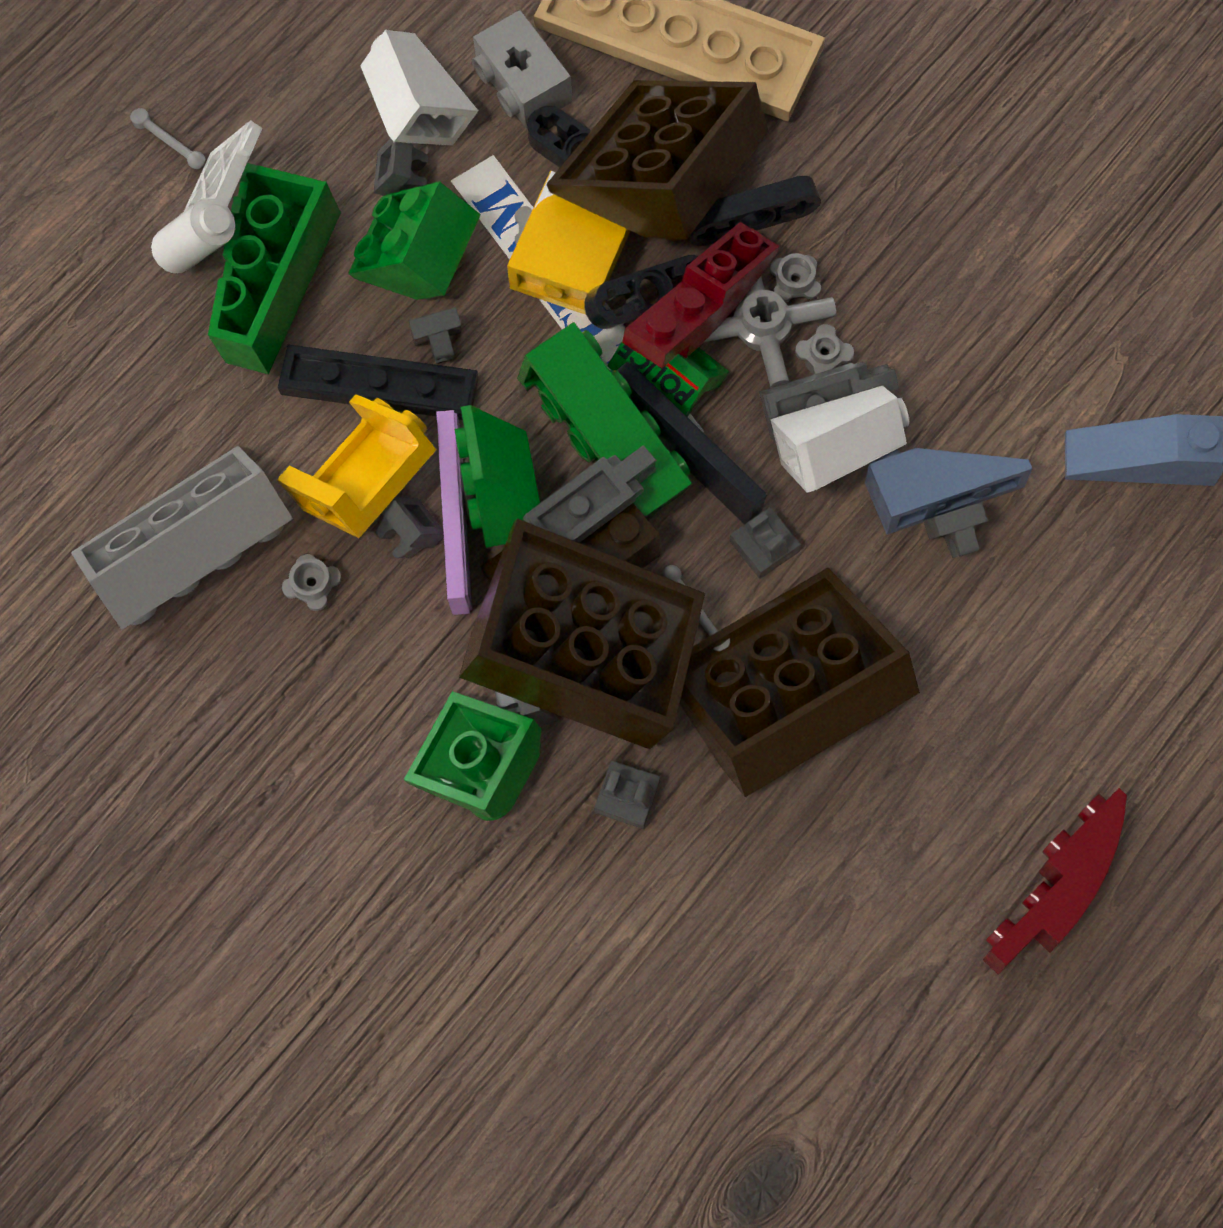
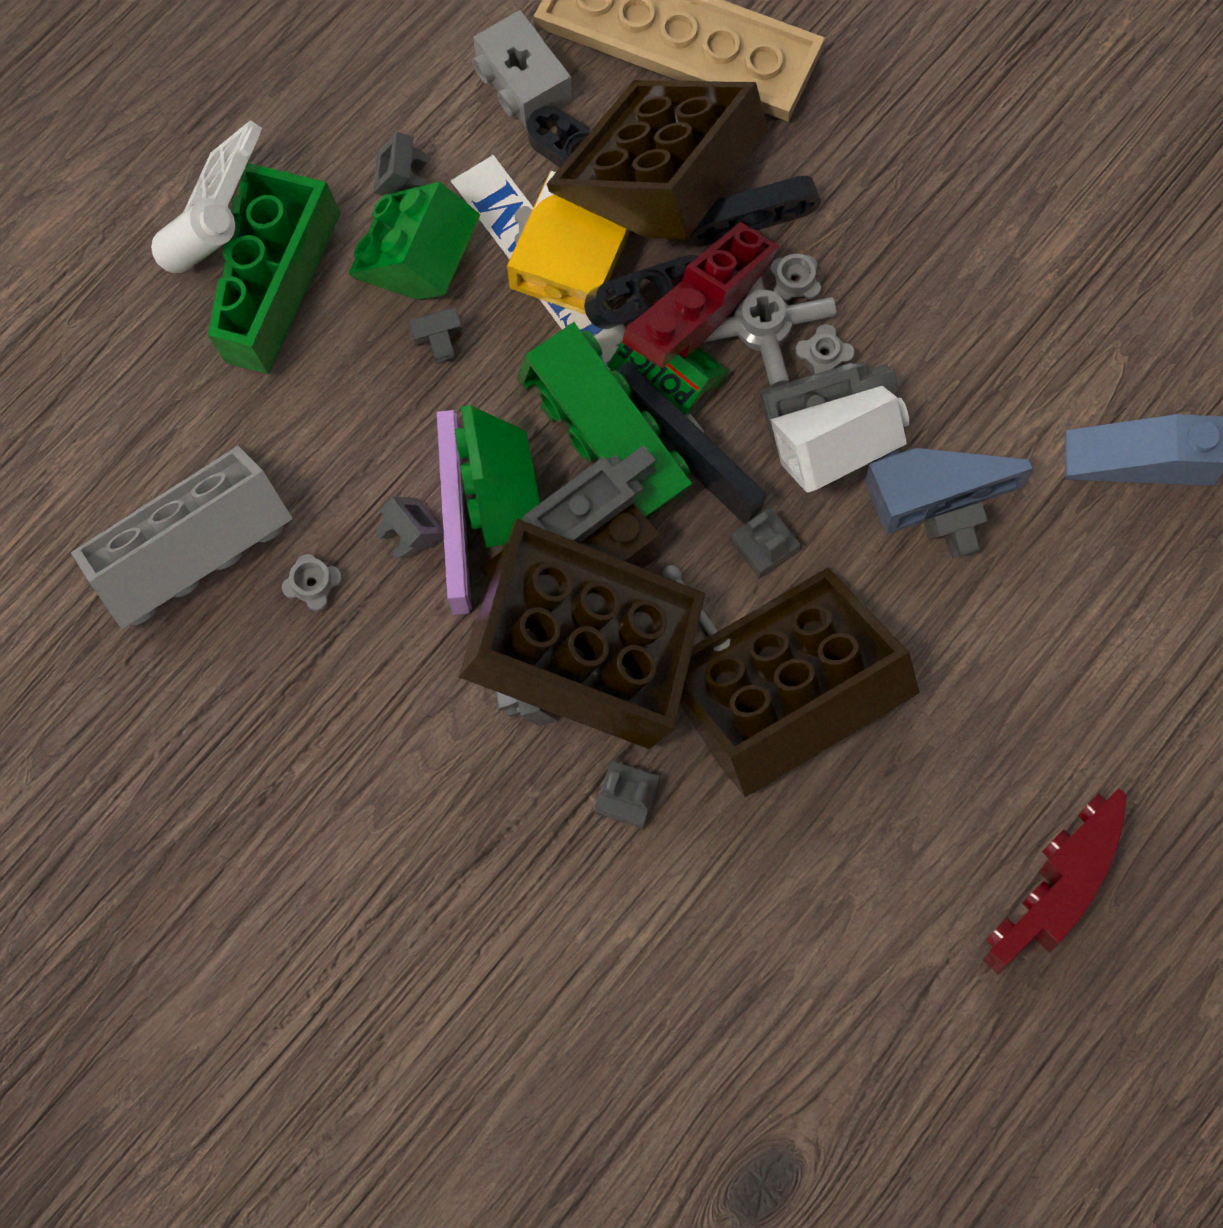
(141, 120): light grey hinge -> none
(364, 469): yellow panel -> none
(400, 383): black tile -> none
(415, 91): white slope -> none
(477, 756): green slope -> none

